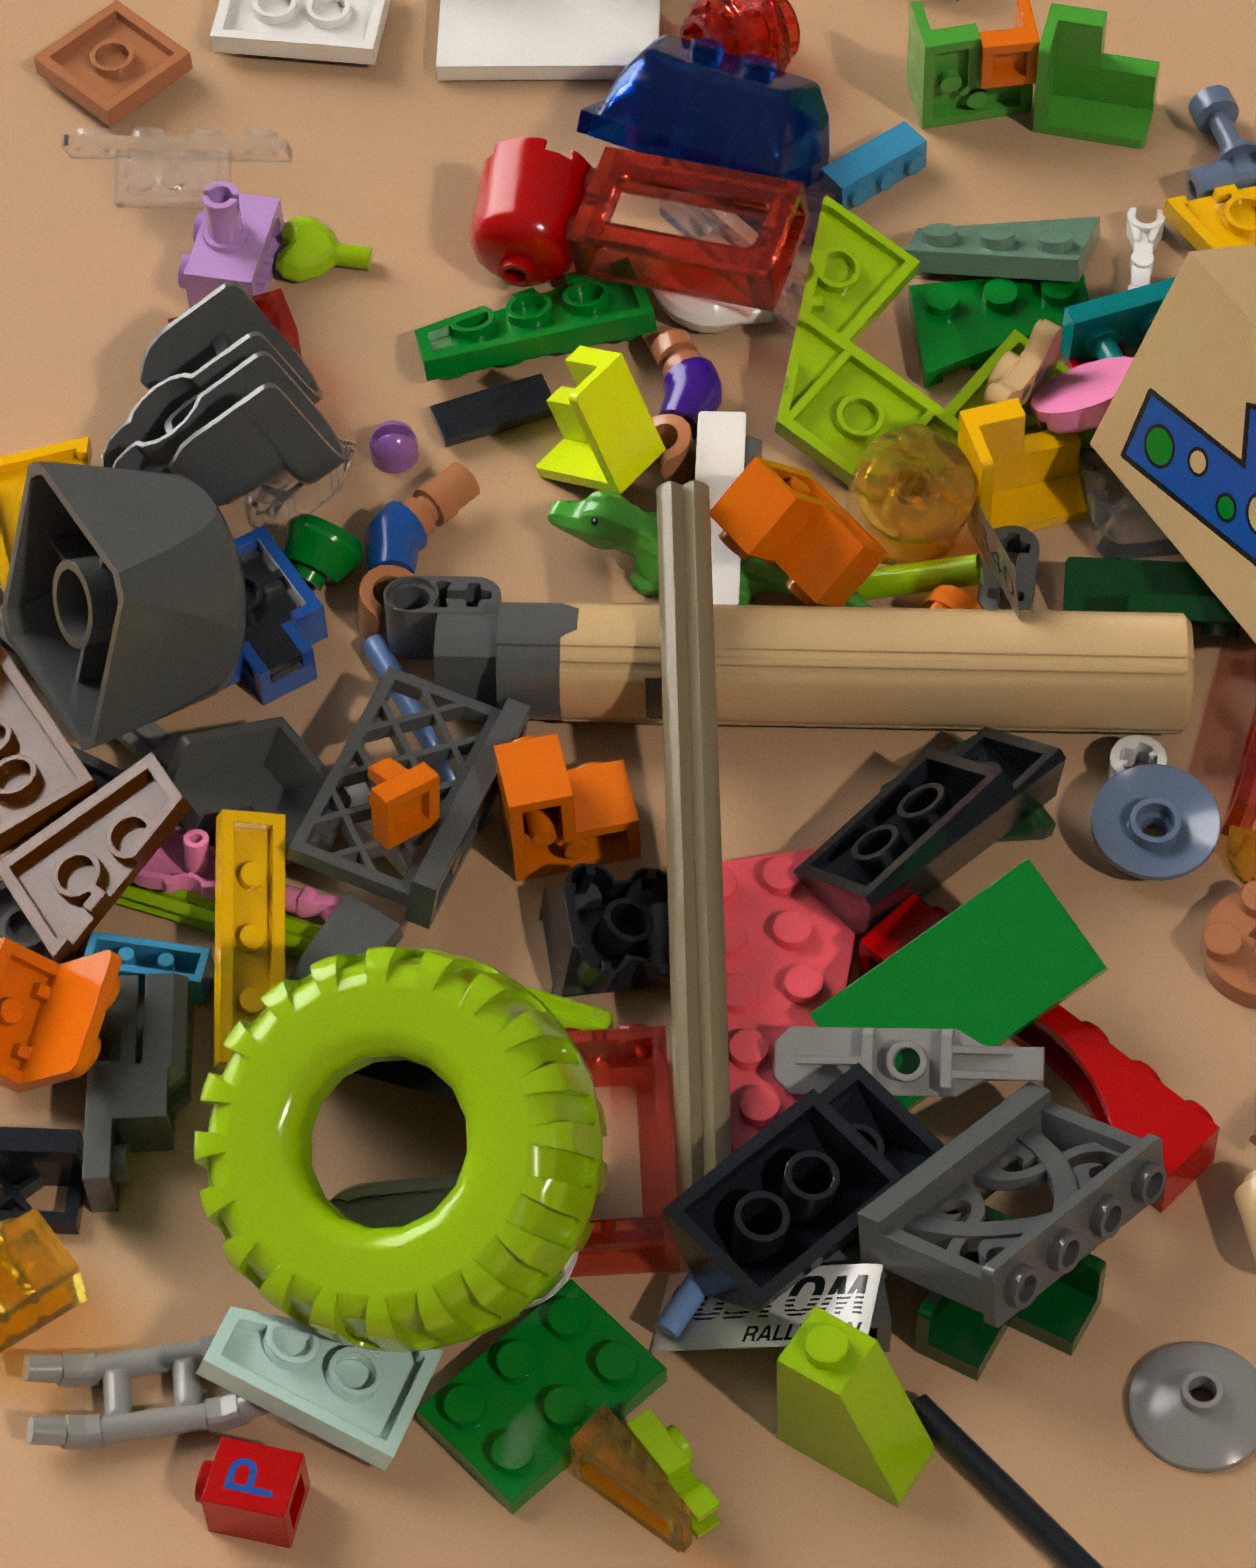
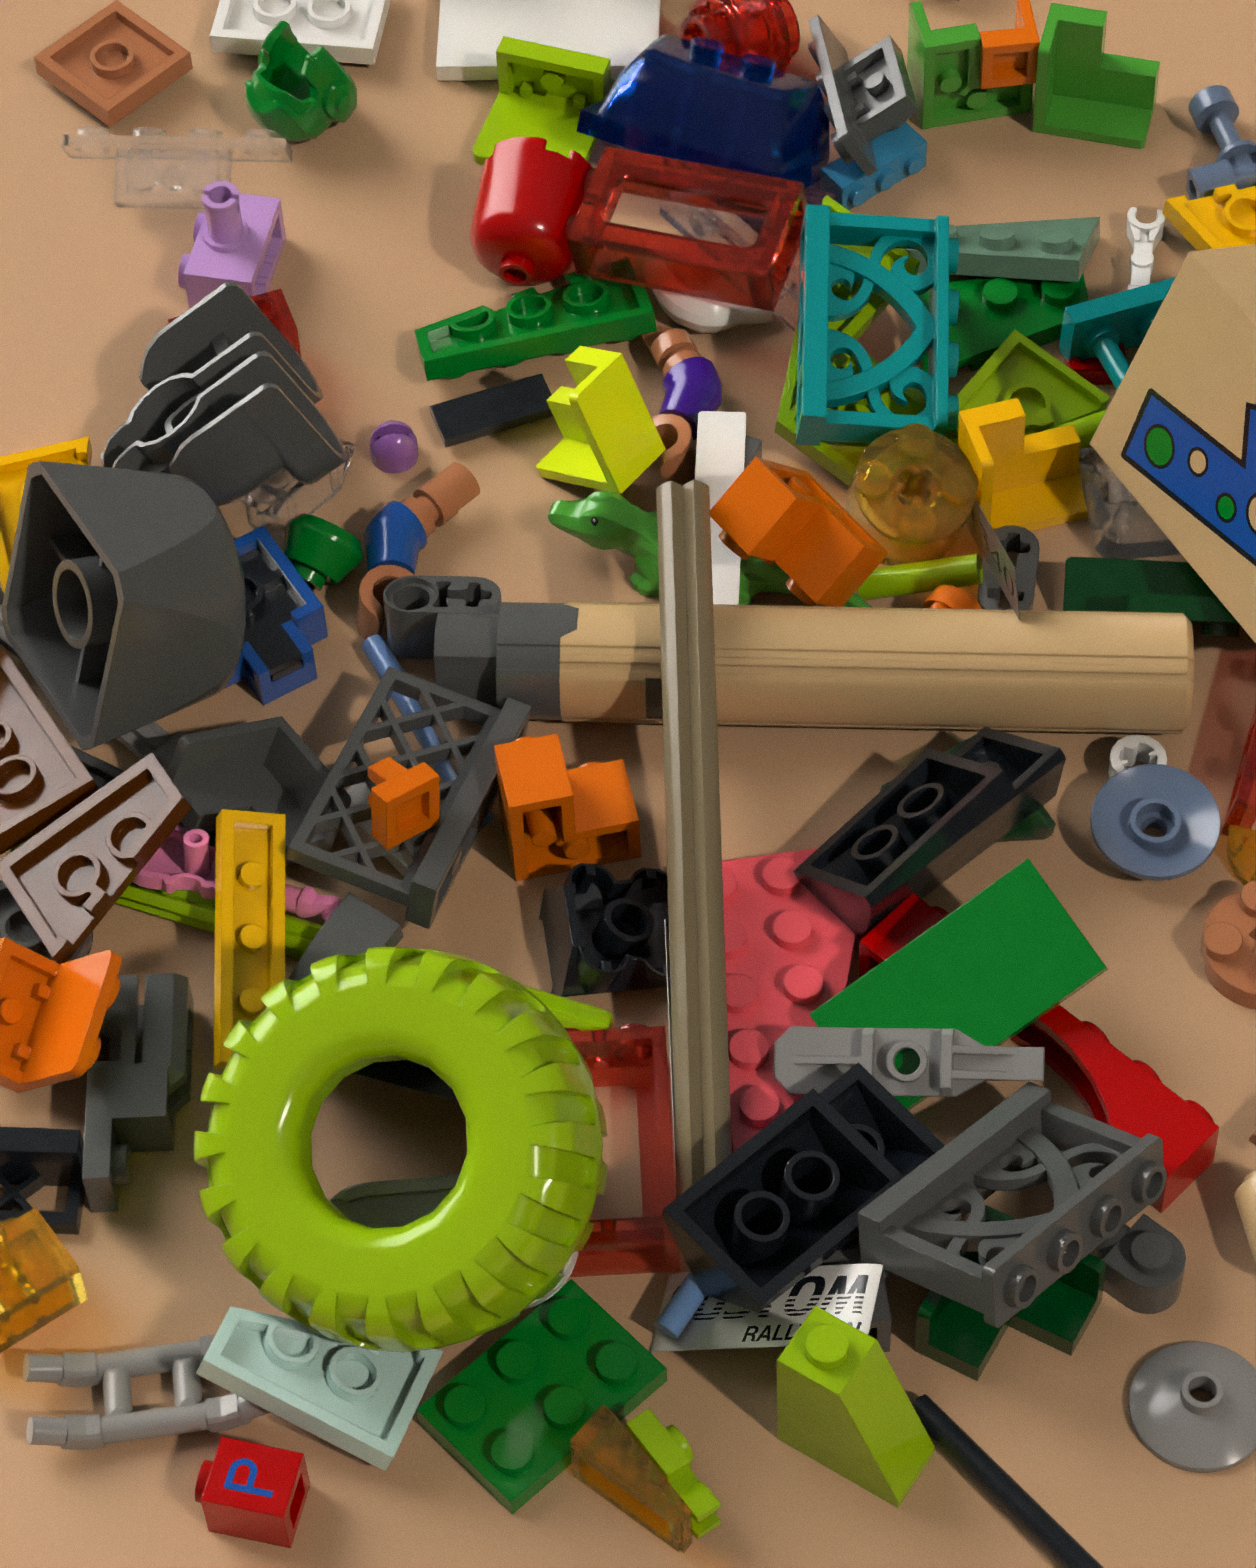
(158, 957): dark azure piece -> none
(298, 90): none -> green helmet
(315, 250): lime rock -> none
(543, 97): none -> lime bracket
(670, 1028): none -> white sticker
(827, 265): none -> teal fence
(863, 94): none -> dark grey bracket
(1024, 374): tan piece -> none
(1079, 396): bright pink tile -> none
(1143, 1266): none -> dark grey plate

